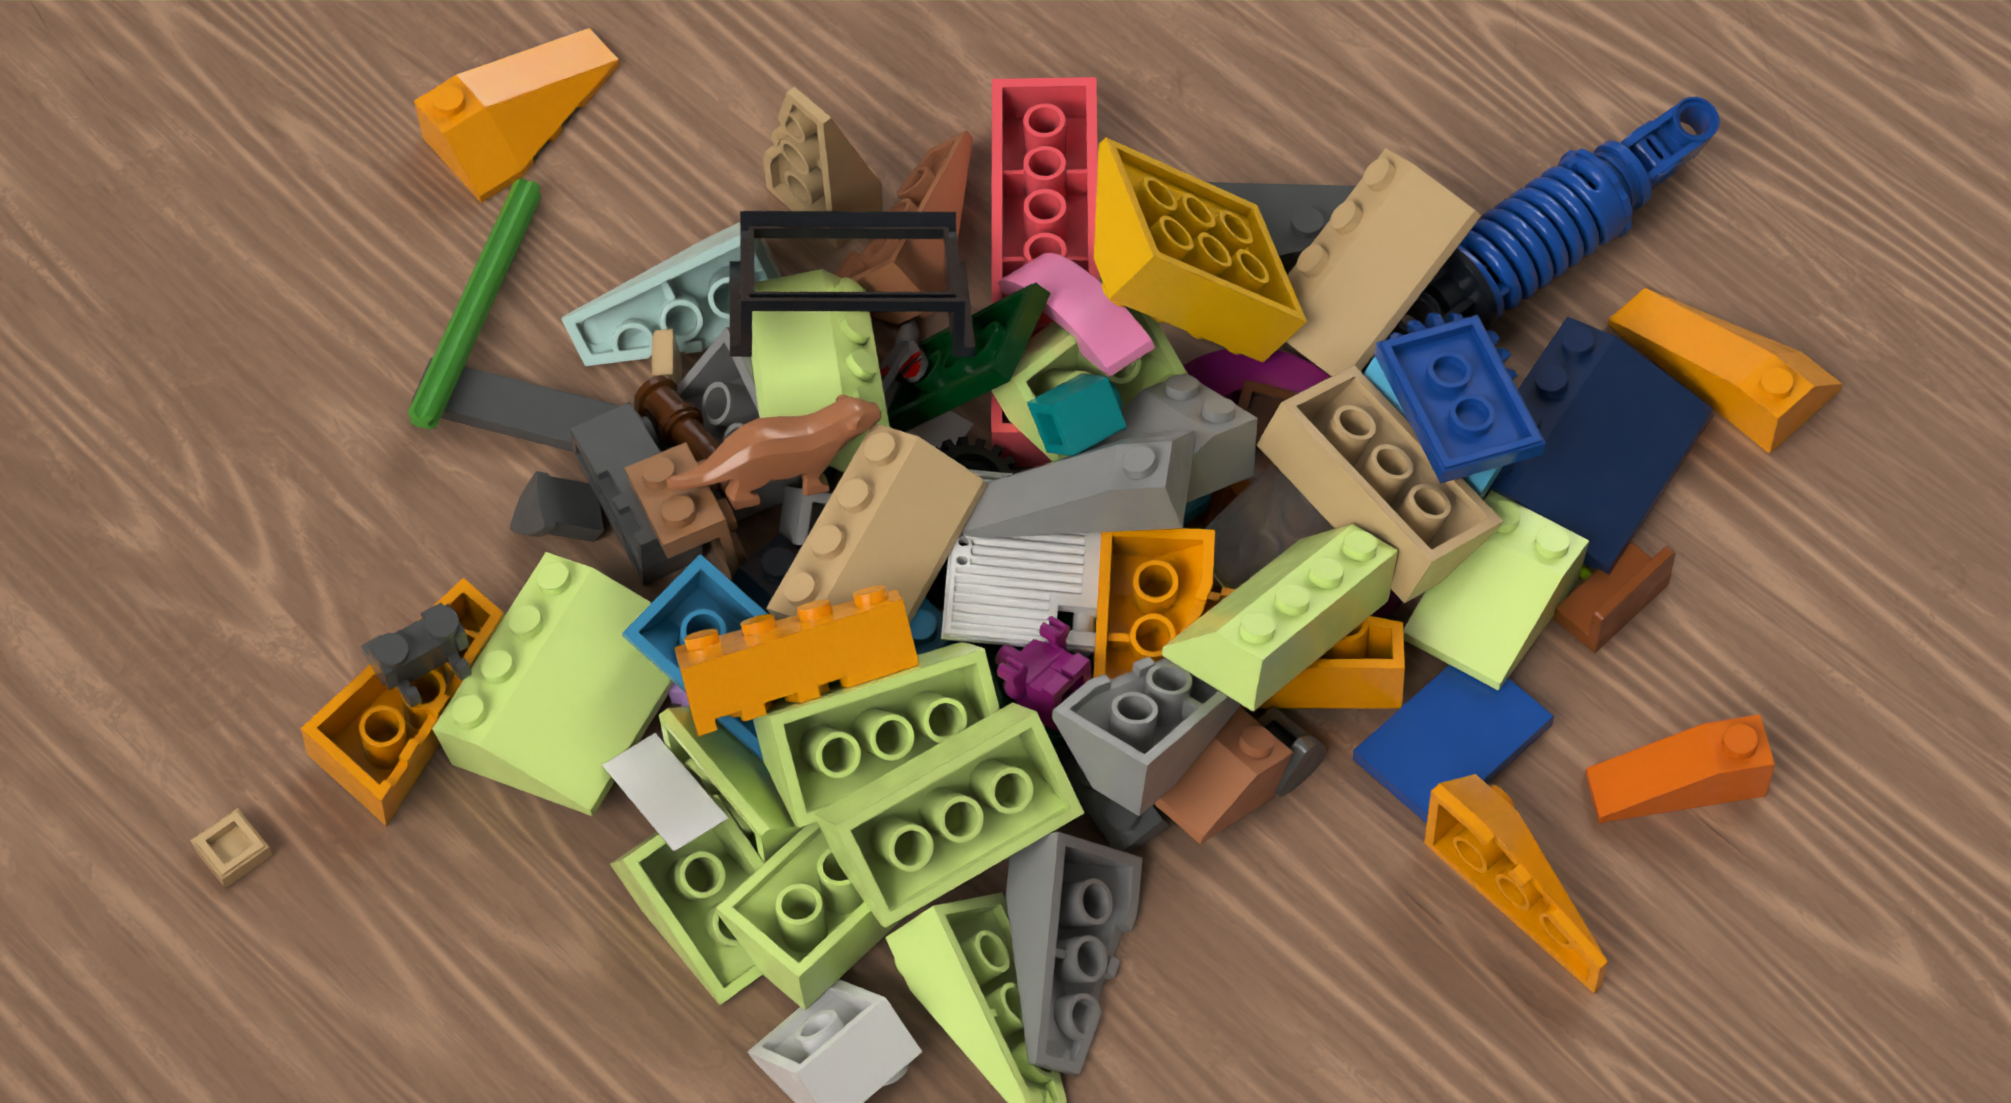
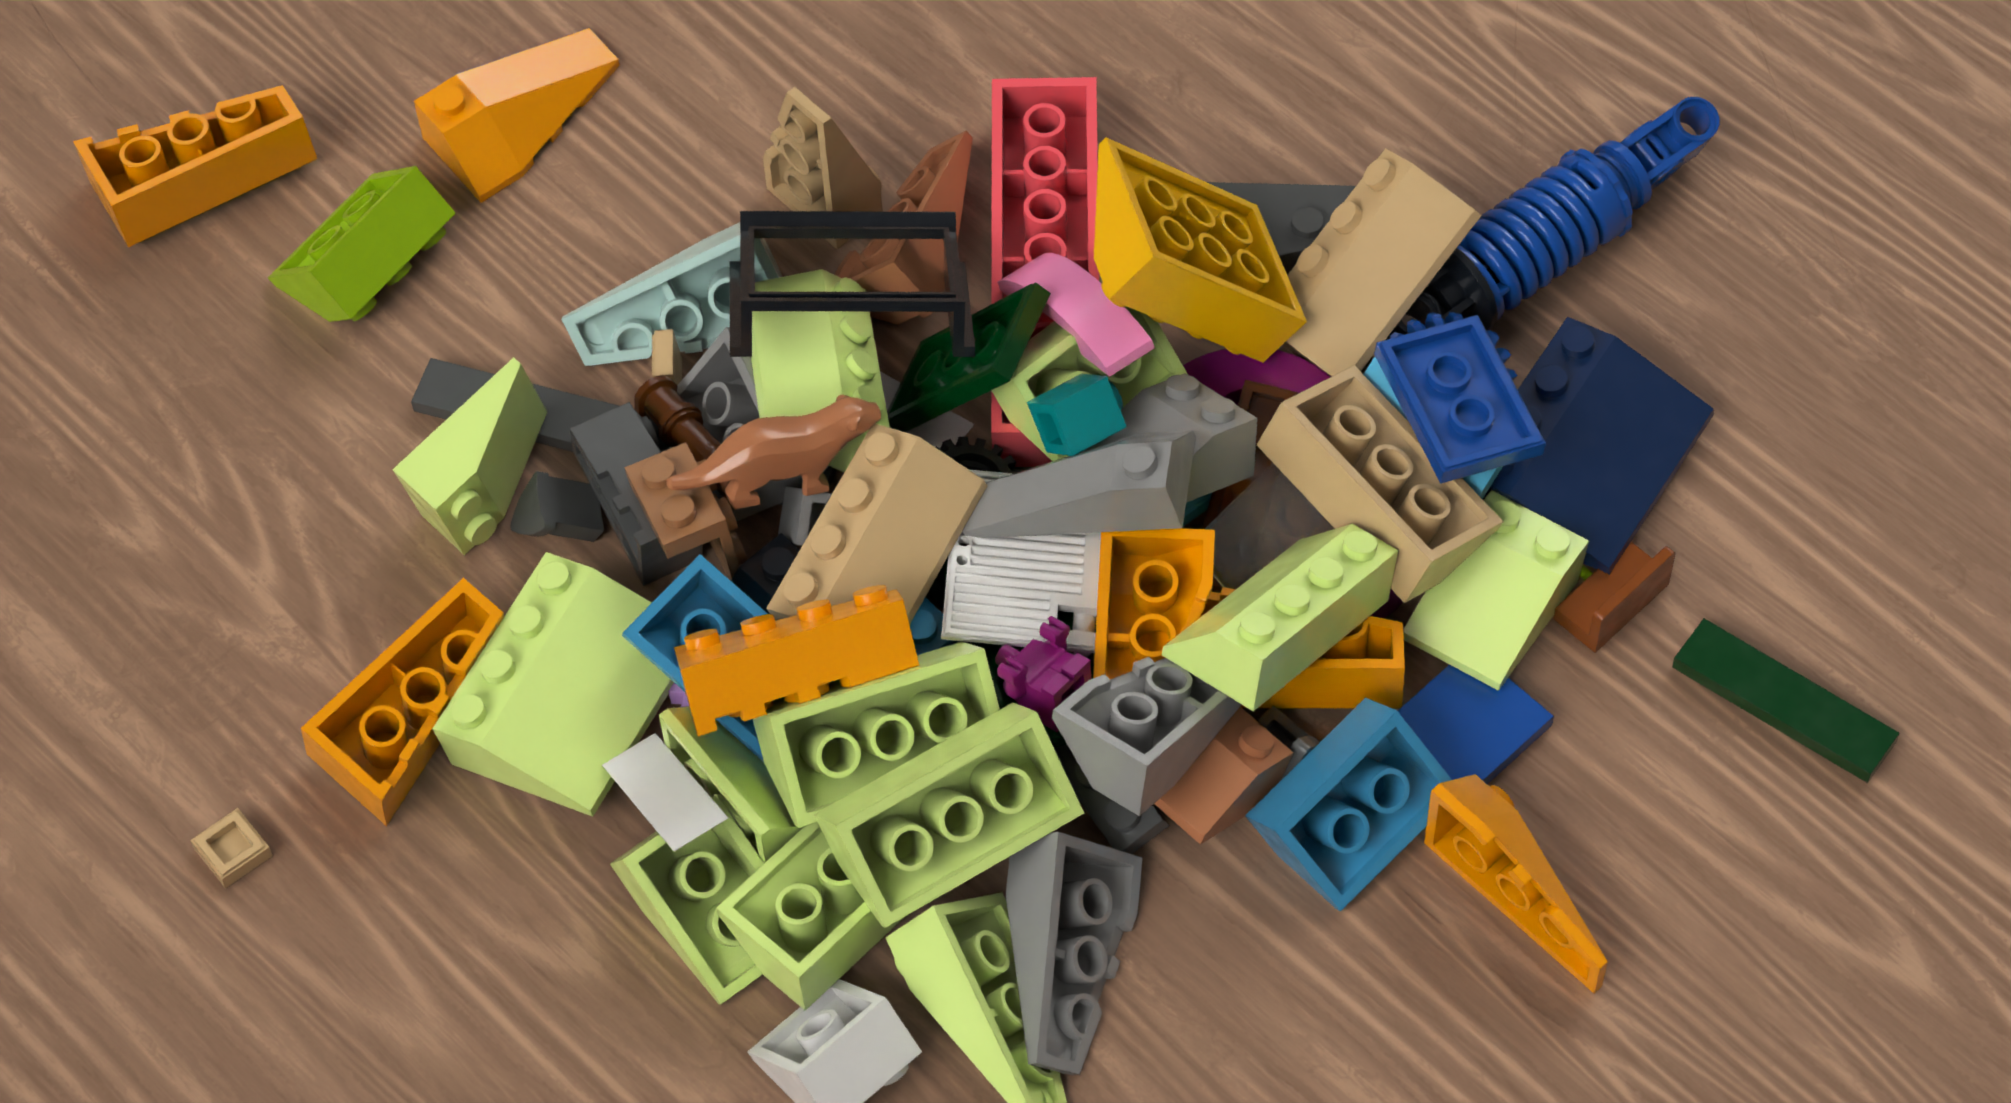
(195, 161): none -> light orange wedge
(365, 244): none -> lime slope
(418, 650): dark grey piece -> none
(474, 304): bright green axle -> none
(475, 459): none -> yellowish green slope
(905, 357): light grey piece -> none
(1351, 802): none -> dark azure slope
(1685, 771): orange slope -> none
(1741, 374): light orange wedge -> none
(1785, 700): none -> dark green tile

